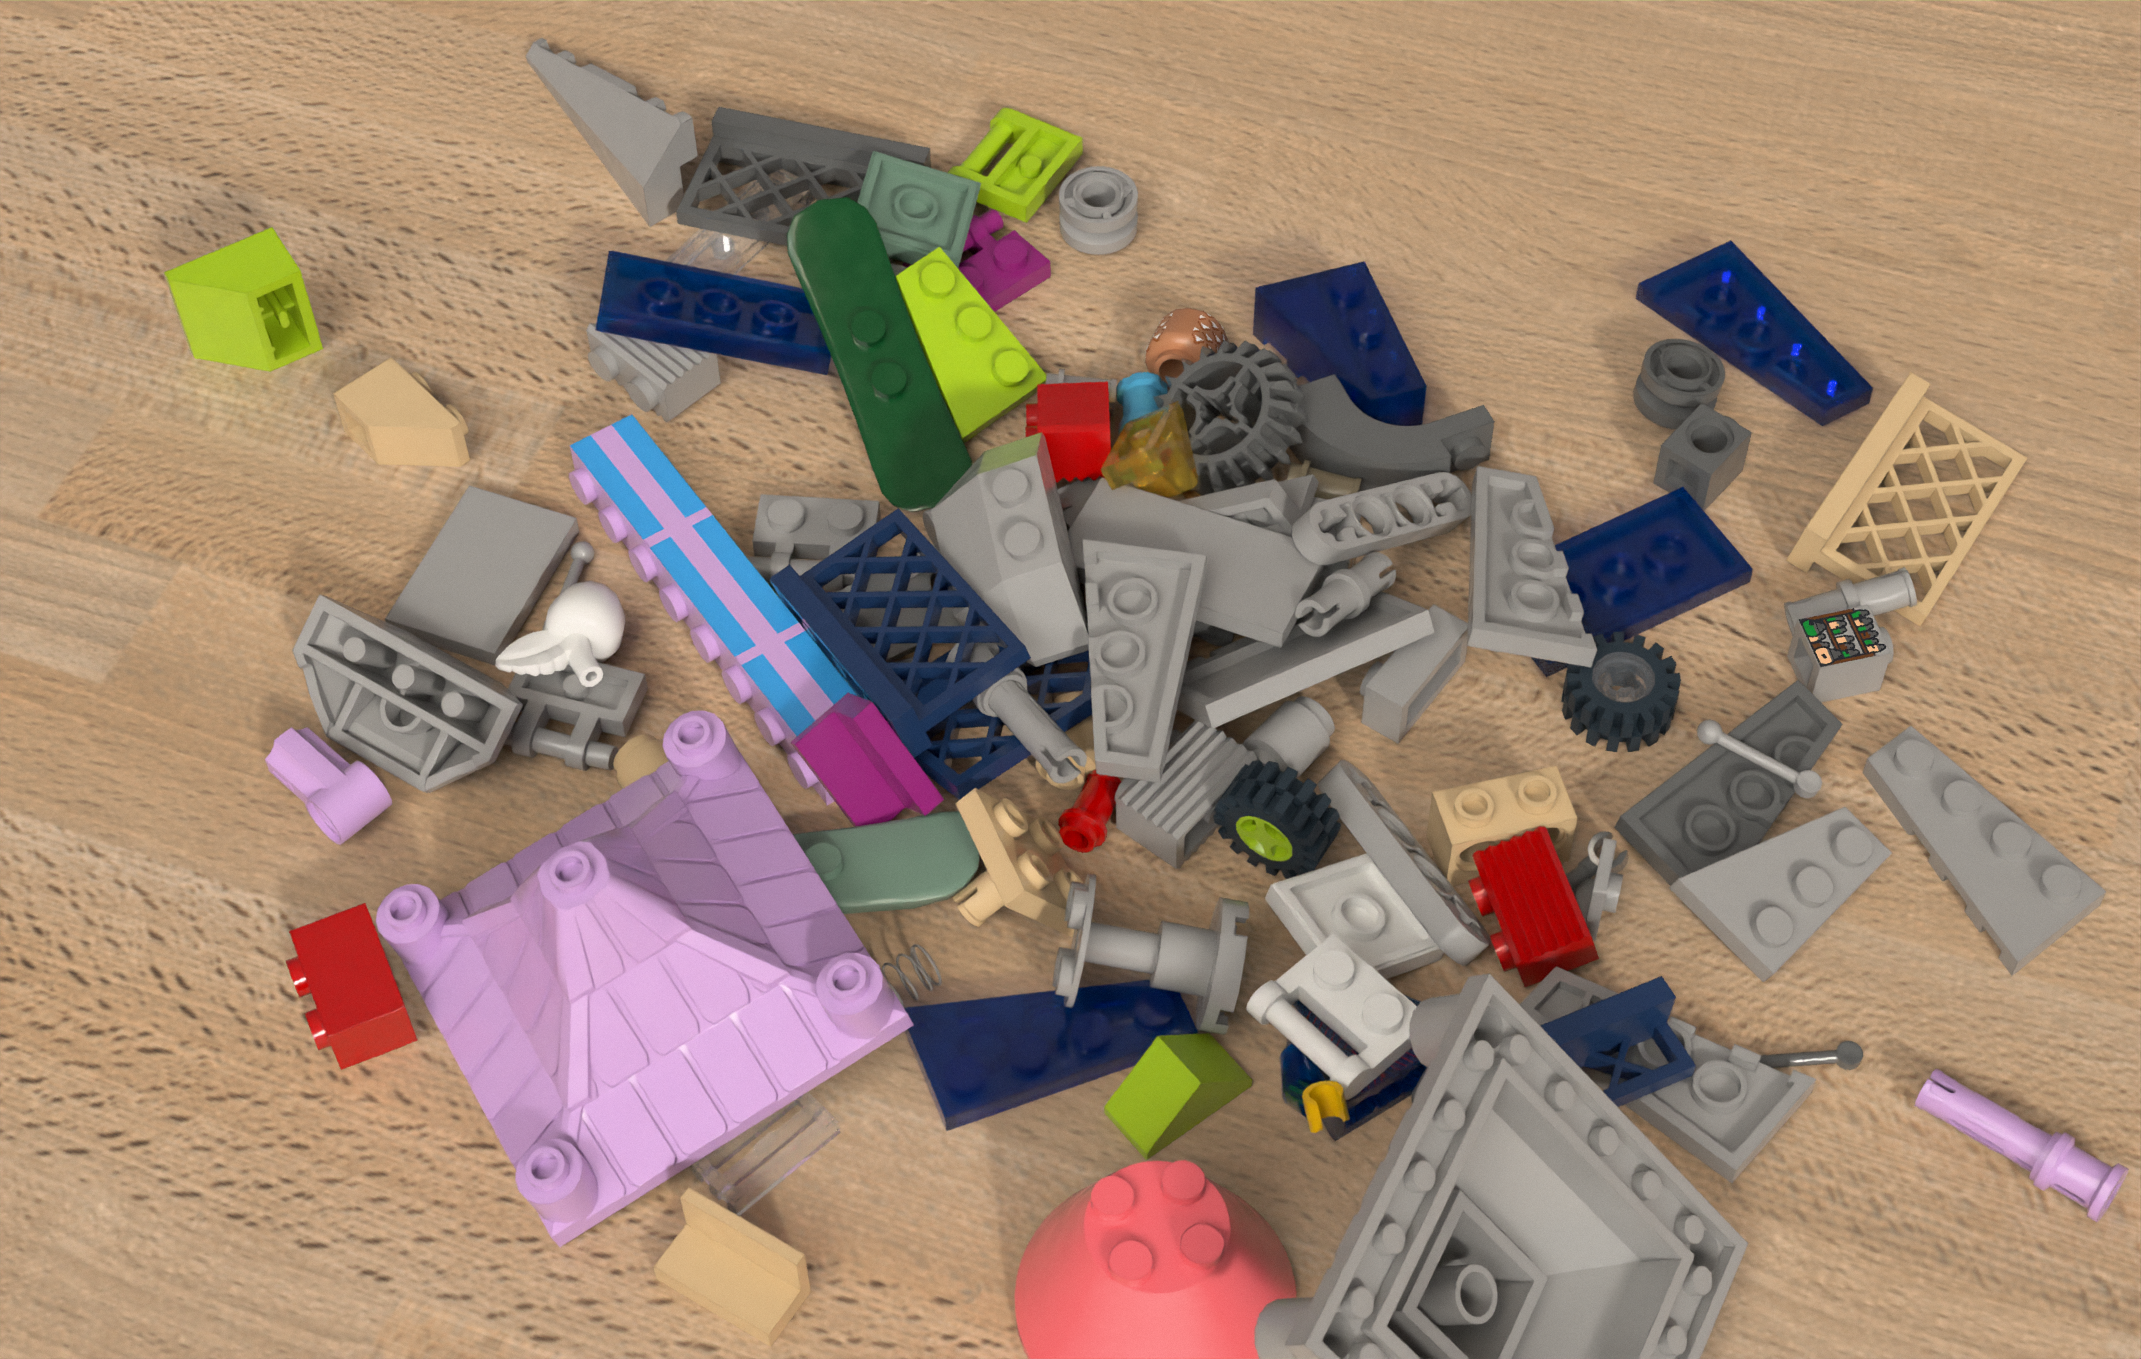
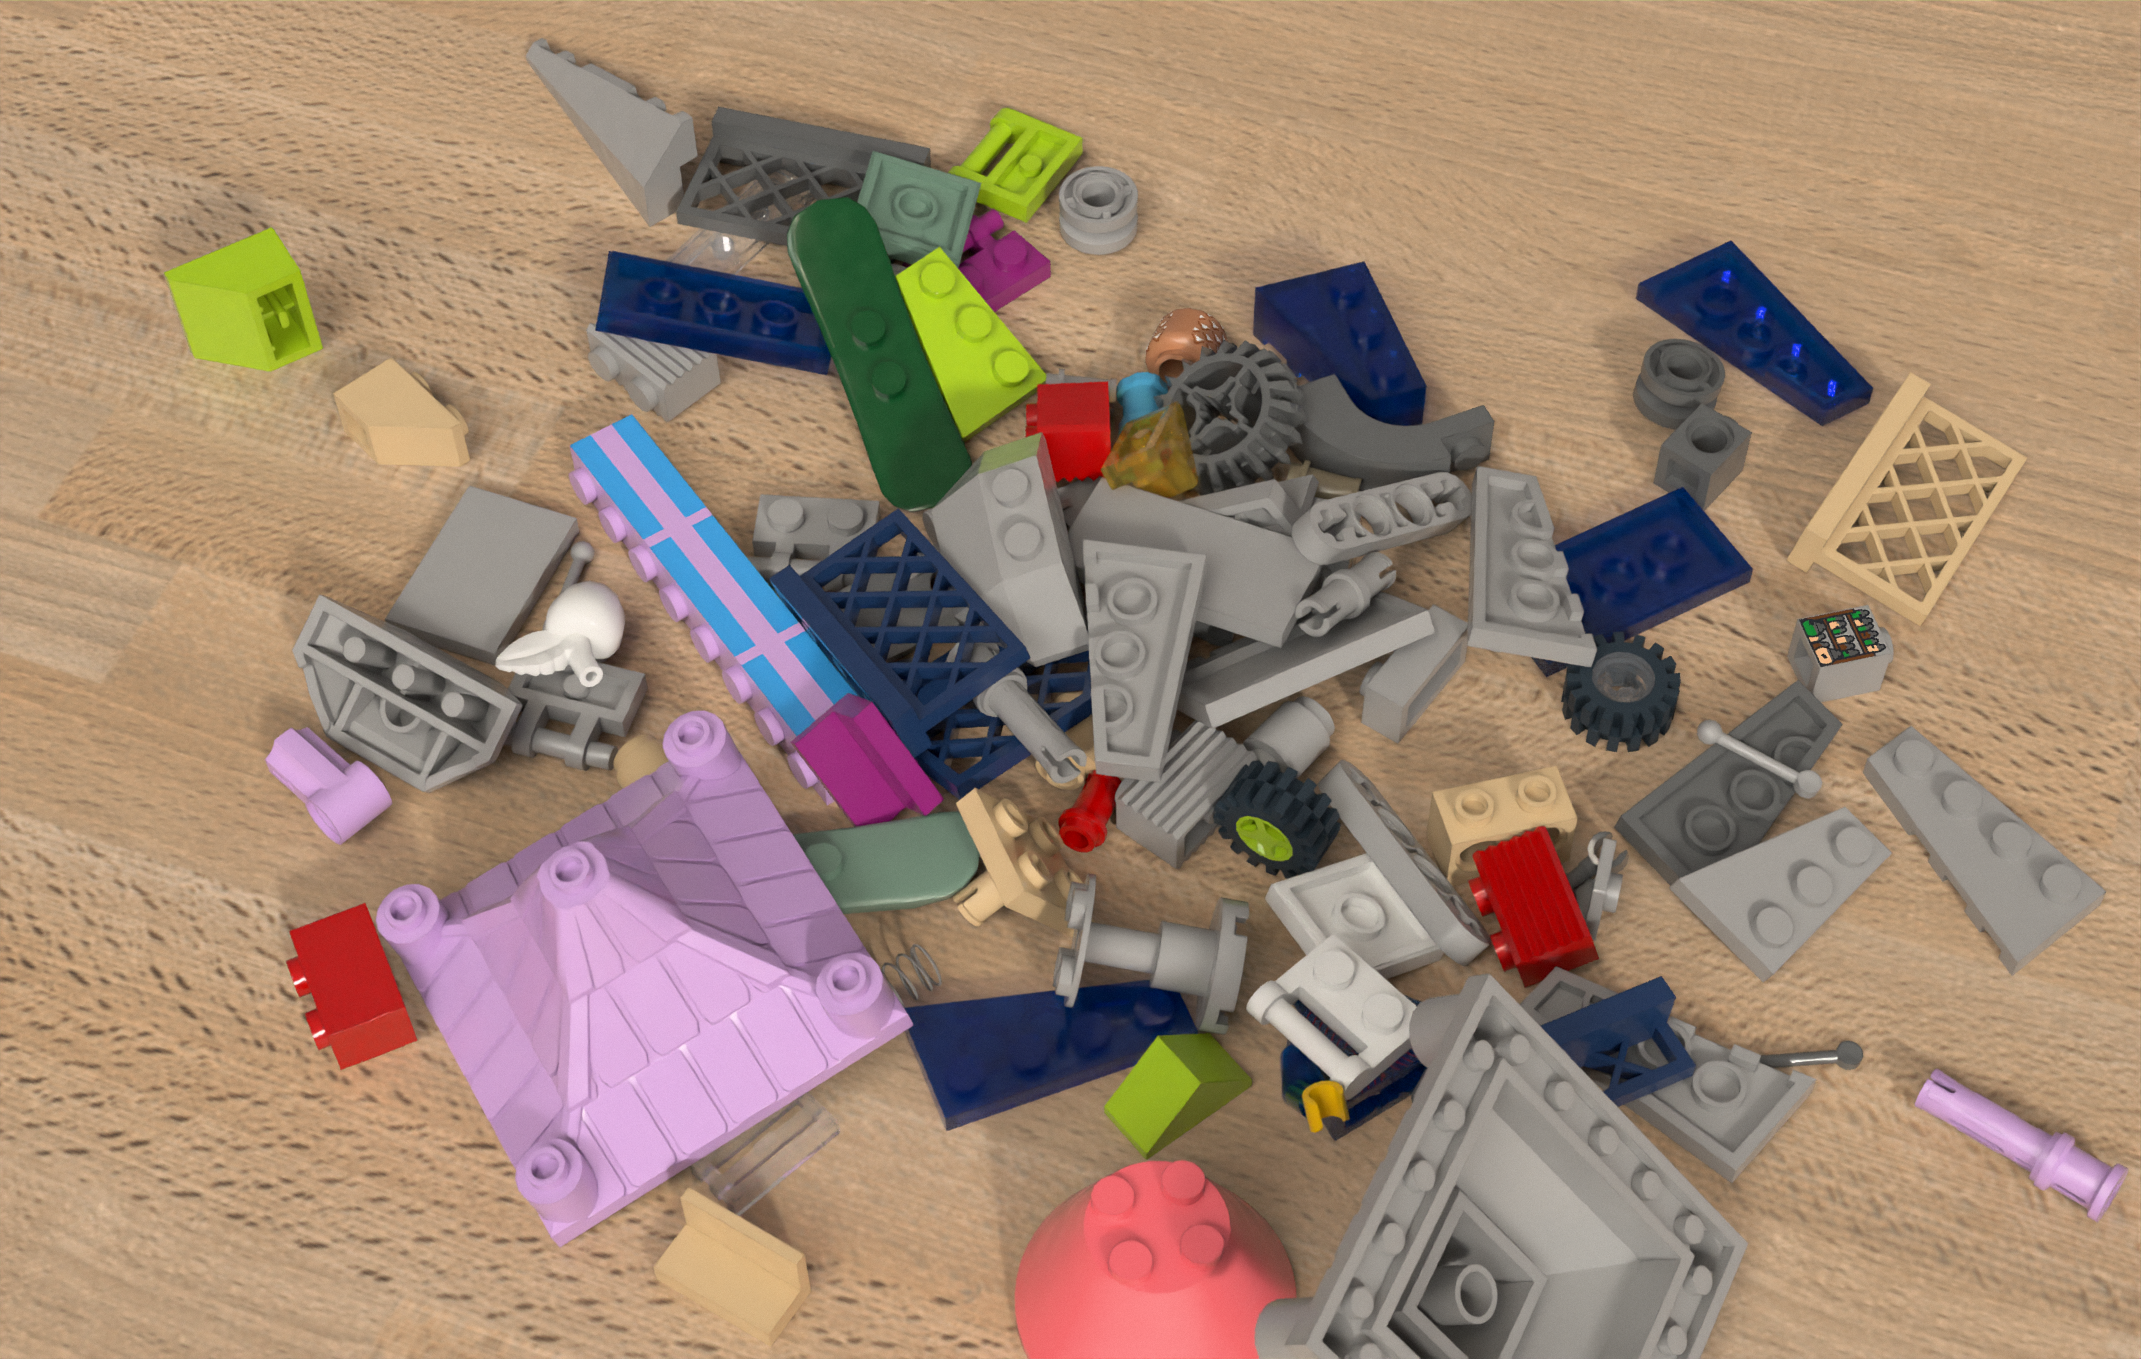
(1880, 593): light grey pin -> none

